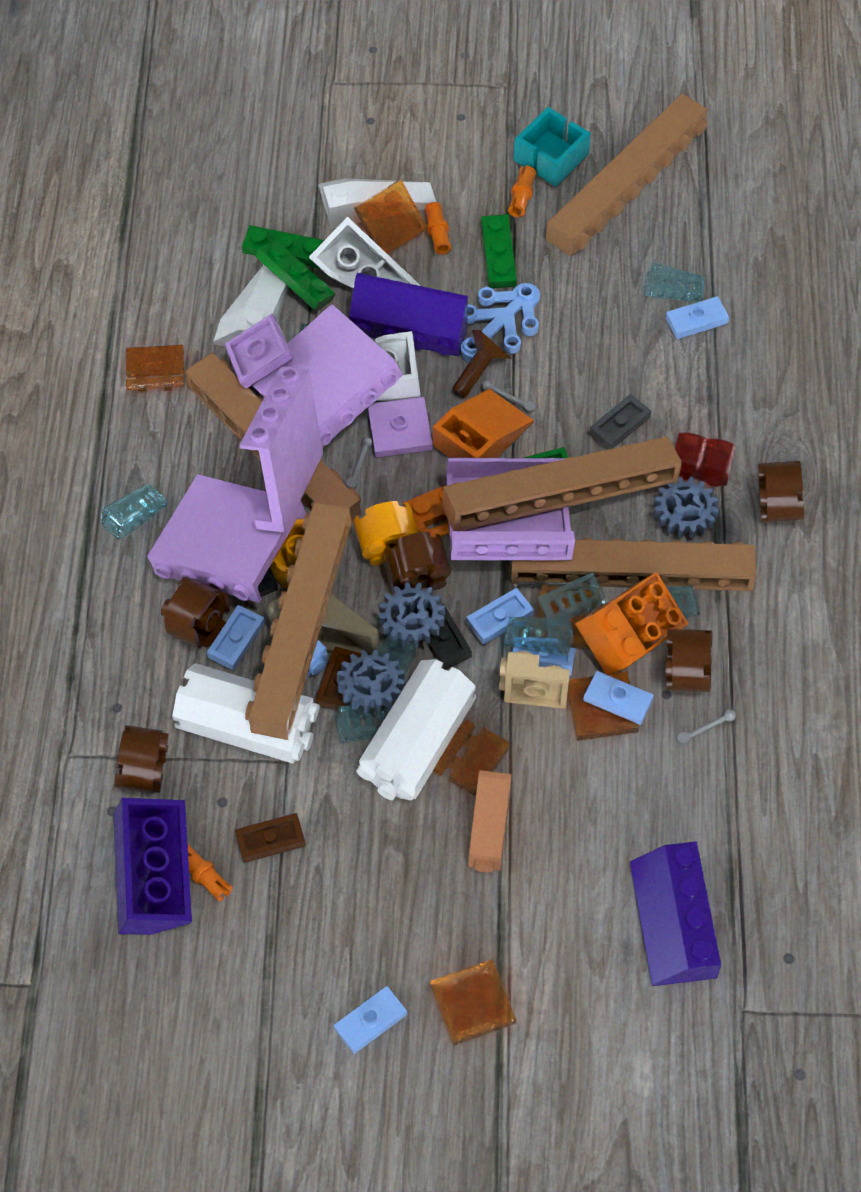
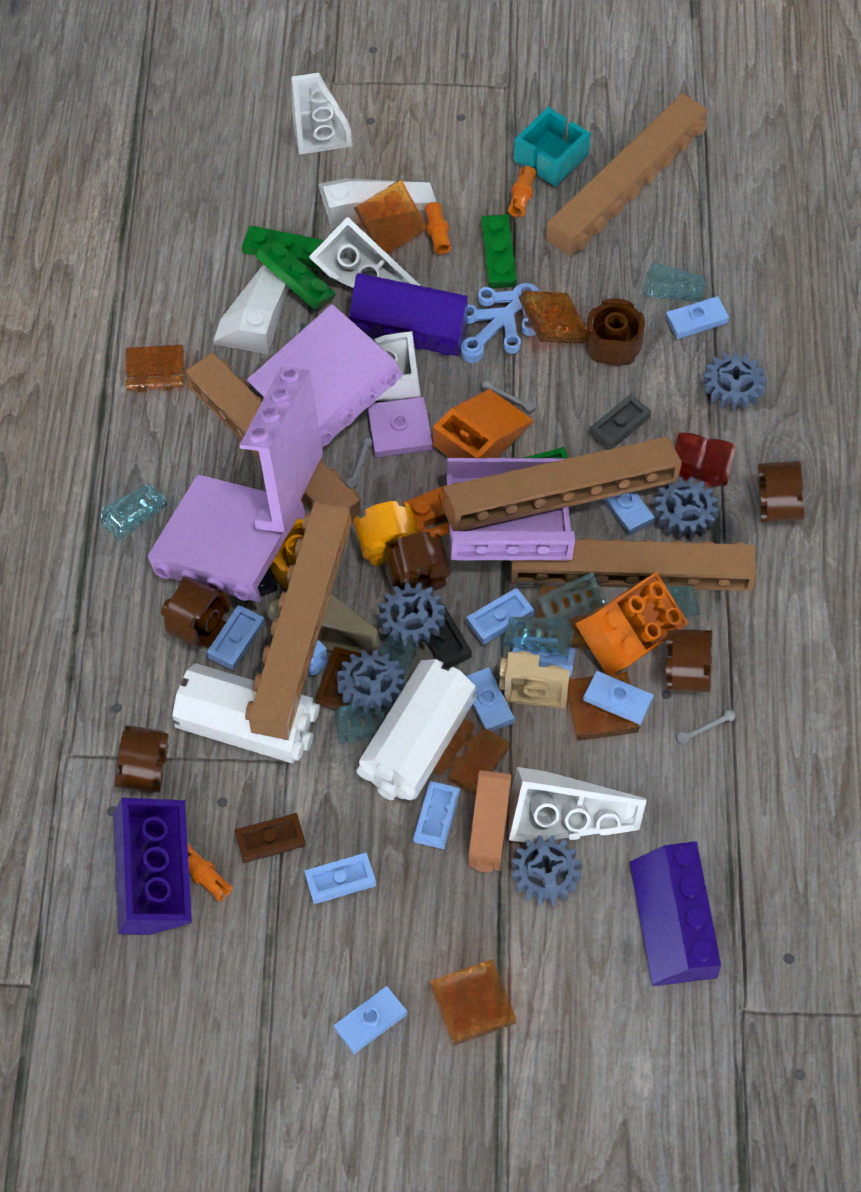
(258, 351): lavender plate -> none
(317, 116): none -> white wedge
(340, 878): none -> light blue plate
(437, 815): none -> light blue plate
(485, 352): reddish brown piece -> none
(489, 702): none -> light blue plate
(535, 874): none -> sand blue gear
(553, 317): none -> clear orange plate
(568, 808): none -> white wedge
(615, 332): none -> reddish brown brick
(630, 511): none -> light blue plate
(734, 380): none -> sand blue gear

